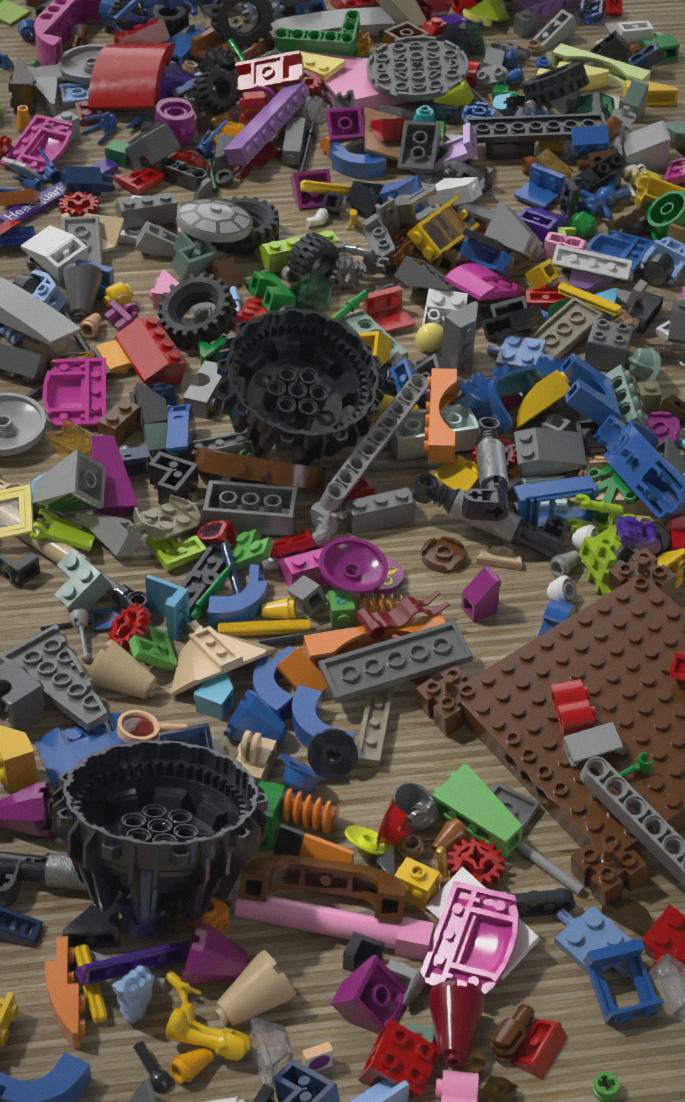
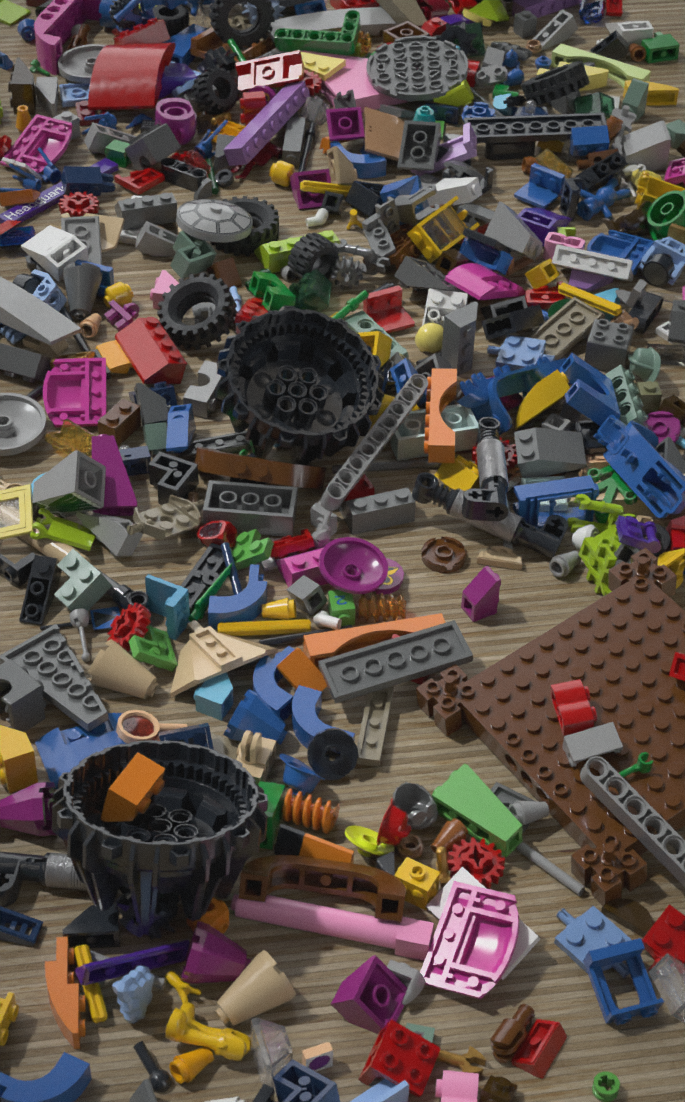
(40, 589): none -> black slope
(47, 71): light grey hinge -> none
(101, 136): none -> light grey slope
(133, 790): none -> orange slope
(176, 554): lime plate -> none
(190, 67): medium nougat plate -> none
(210, 352): green slope -> none
(281, 173): none -> yellow head
(323, 619): none -> white arm
(340, 167): none -> tan slope
(360, 949): black panel -> none
(377, 622): dark red flag -> none
(388, 128): red brick -> none
(455, 1019): dark red cone -> none
(529, 811): none -> light grey cone
(544, 902): black plate -> none
(555, 614): blue brick -> none
(562, 590): white cone -> none
(584, 224): green head -> none
(647, 57): dark blue piece -> none

